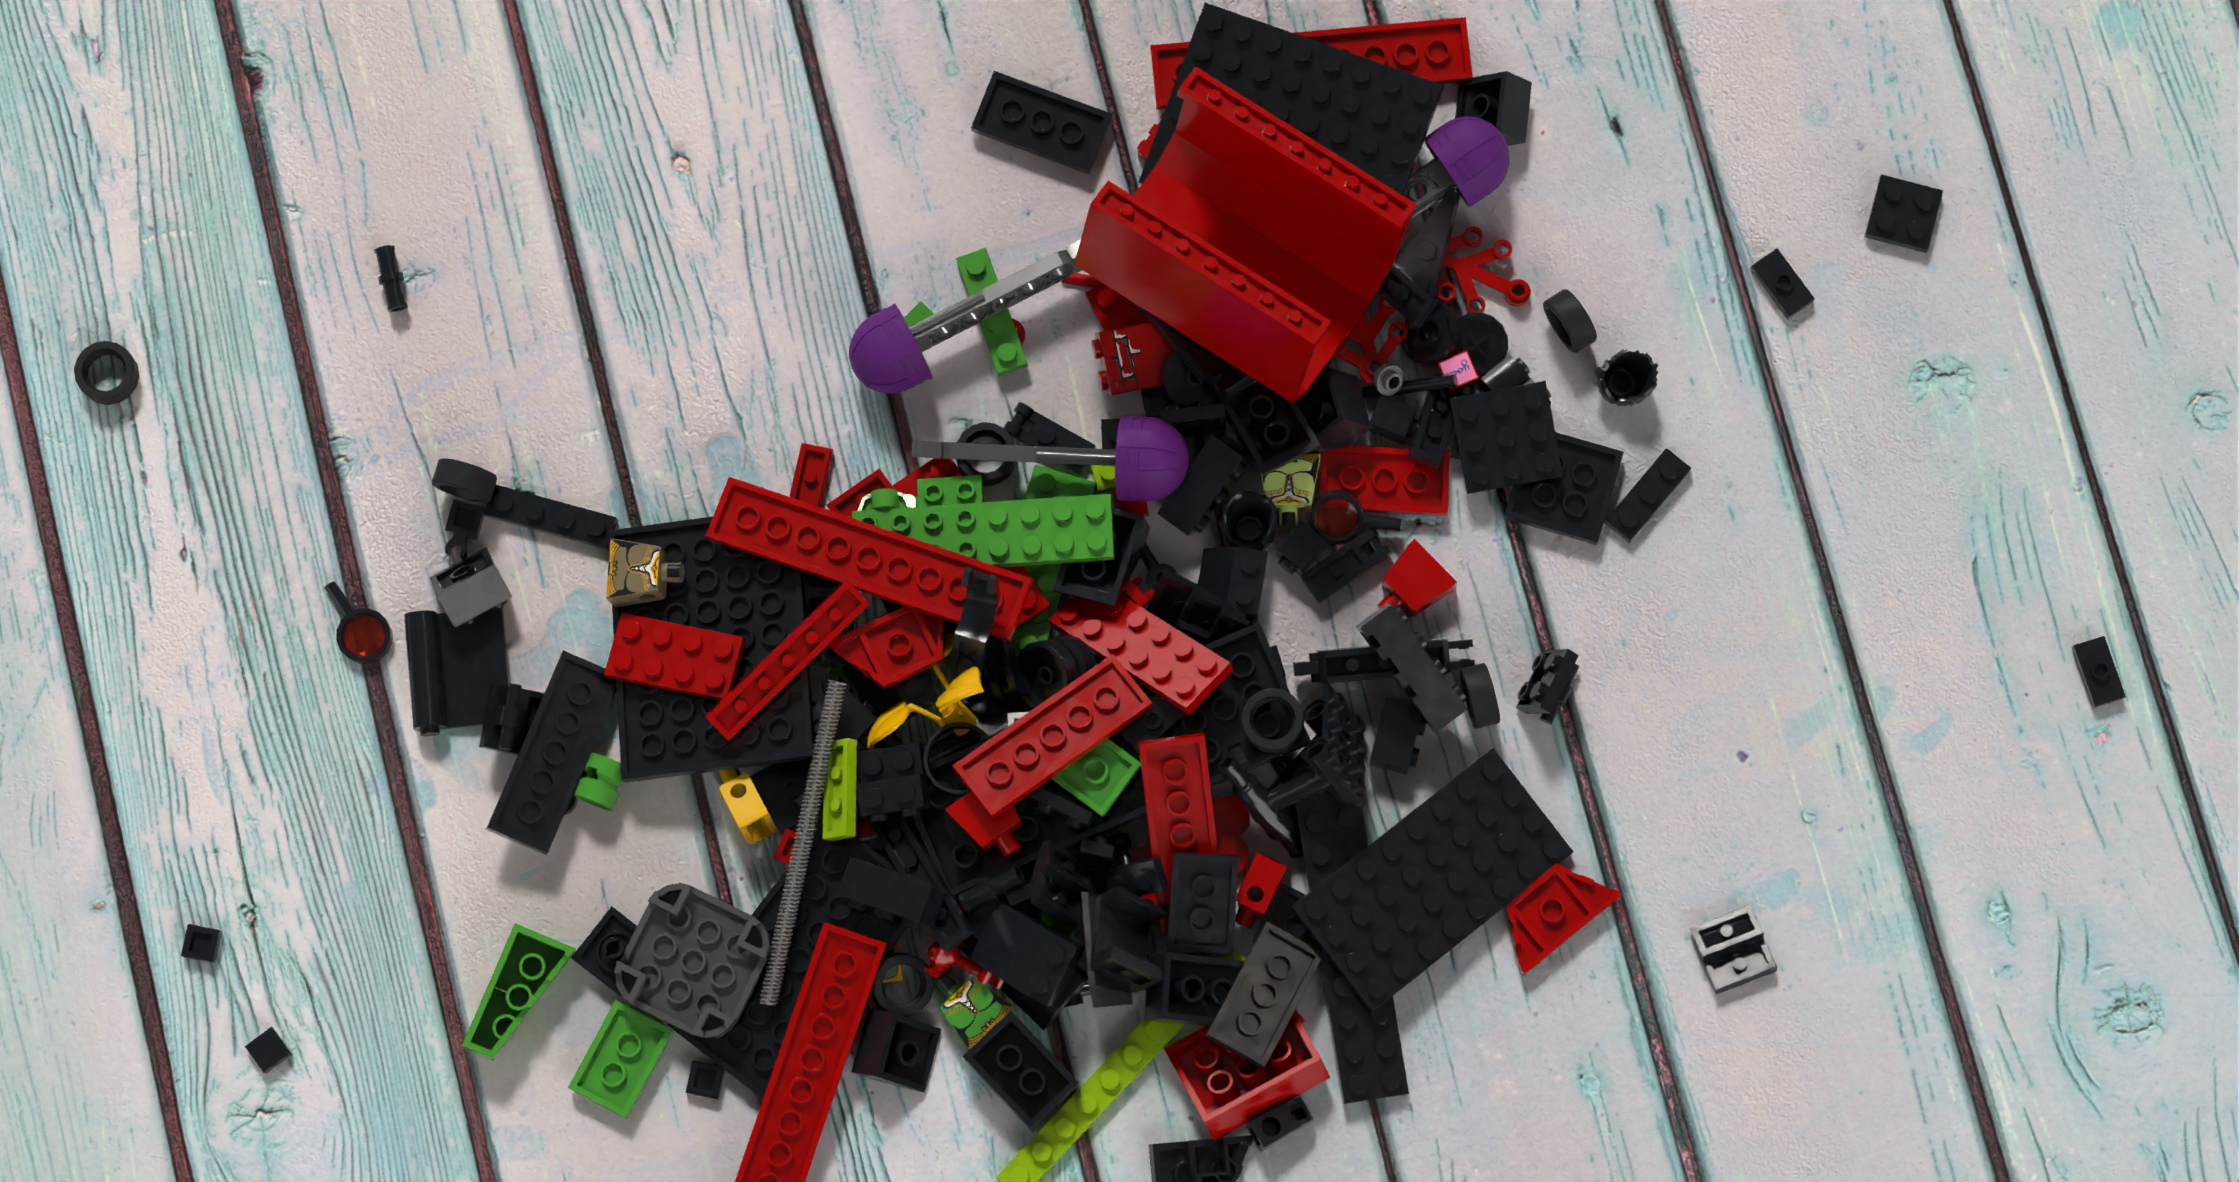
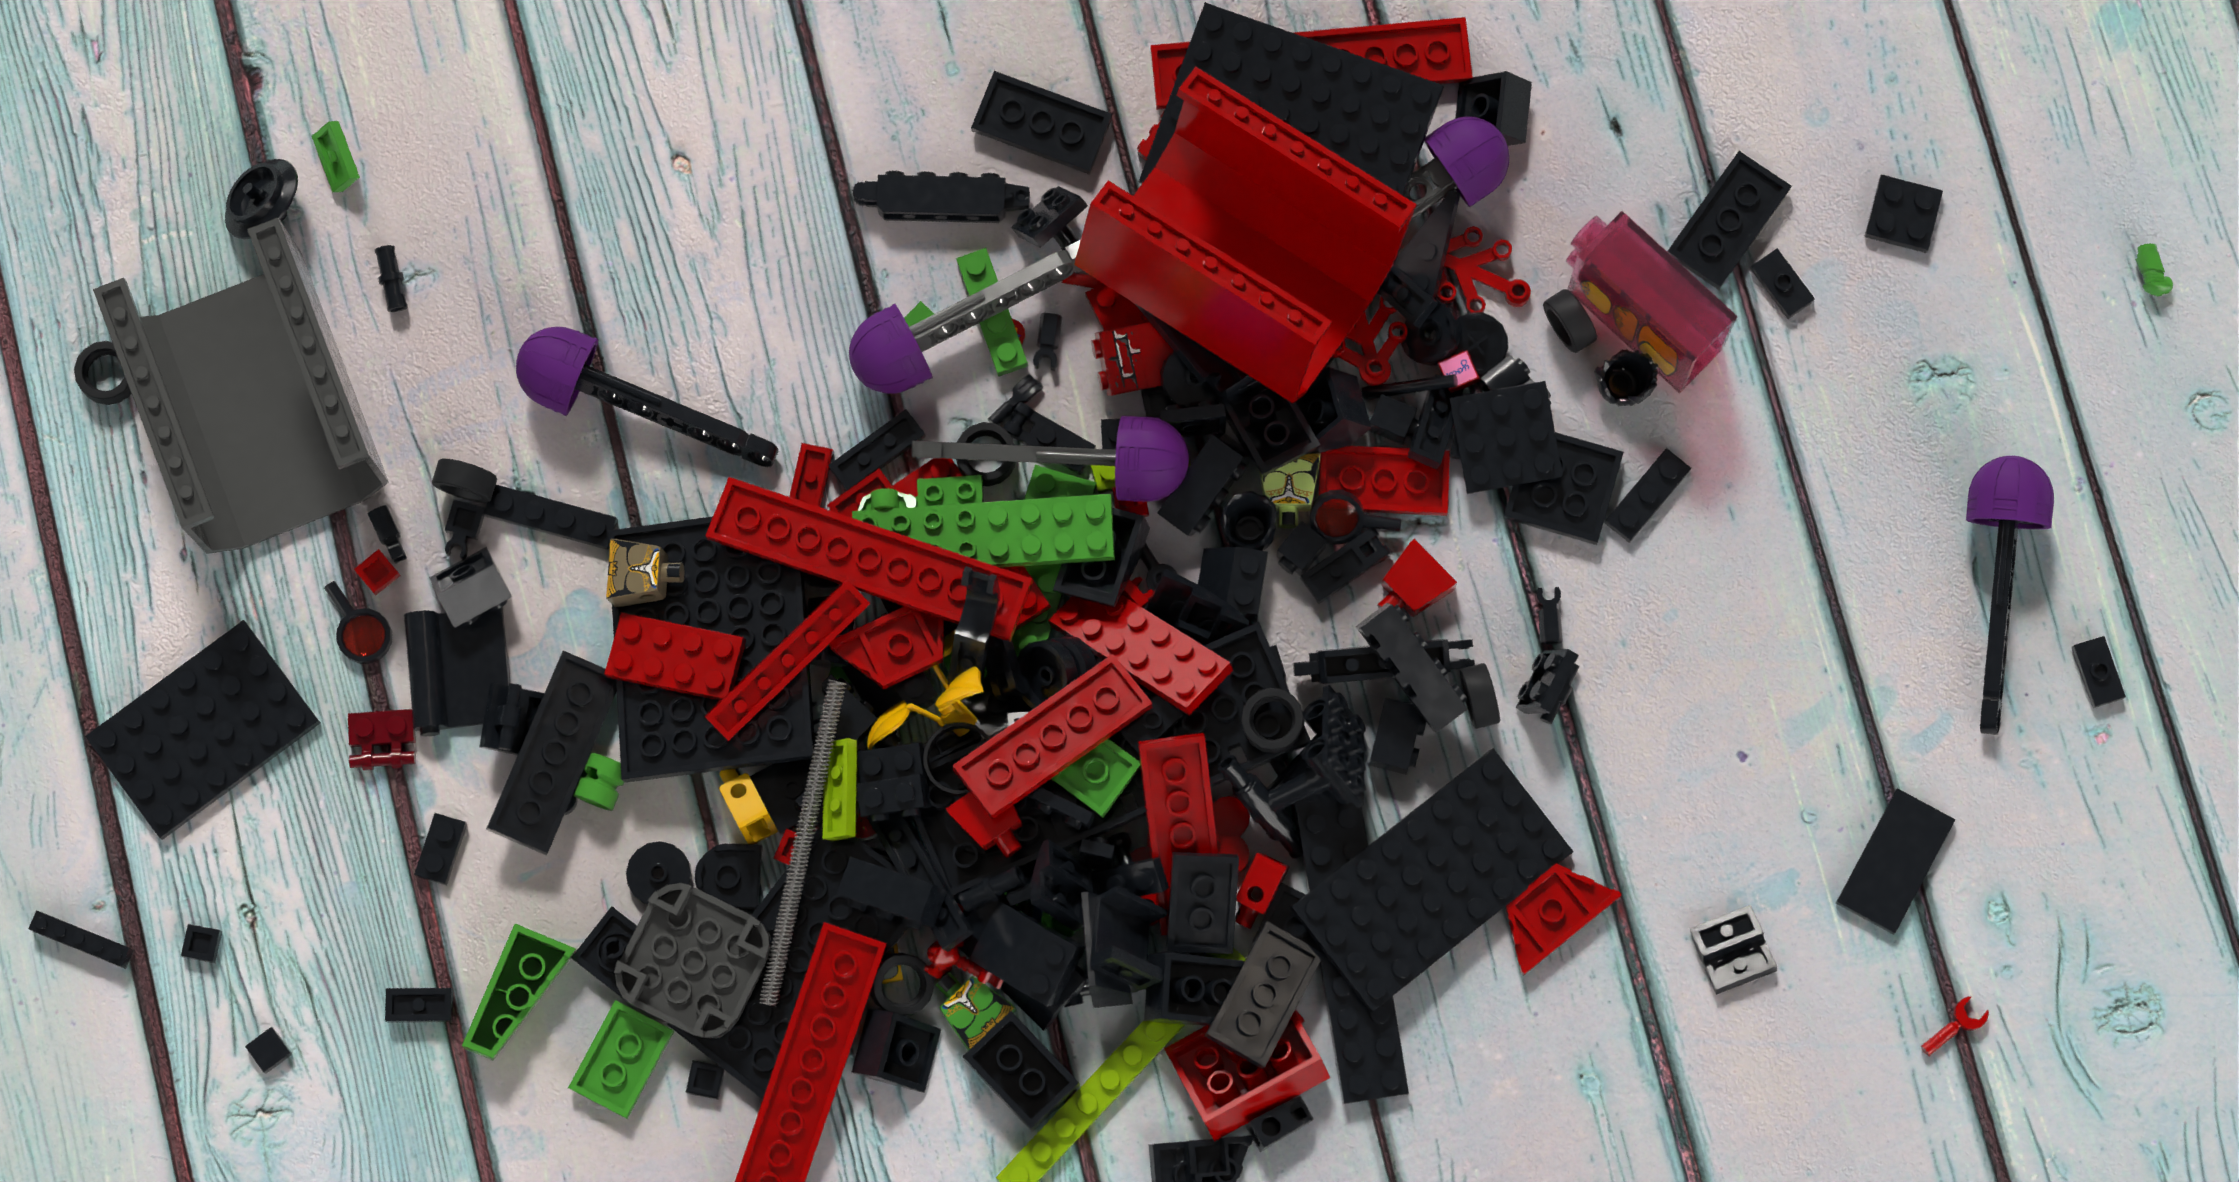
(80, 939): none -> black piece
(202, 729): none -> black plate
(247, 402): none -> dark grey panel
(260, 196): none -> black piece
(335, 156): none -> bright green plate
(377, 572): none -> red plate
(379, 729): none -> dark red plate
(387, 532): none -> black bar
(418, 1005): none -> black plate
(440, 849): none -> black plate
(556, 367): none -> piece
(654, 856): none -> black plate
(732, 874): none -> black tile
(877, 450): none -> black plate
(942, 197): none -> black hinge
(1022, 392): none -> black piece
(1048, 339): none -> black bar
(1051, 218): none -> black plate
(1382, 379): dark grey plate -> none
(1549, 618): none -> black bar
(1648, 298): none -> clear pink brick
(1729, 220): none -> black plate
(1895, 861): none -> black tile
(1951, 1029): none -> red piece
(2009, 496): none -> piece
(2153, 271): none -> bright green arm

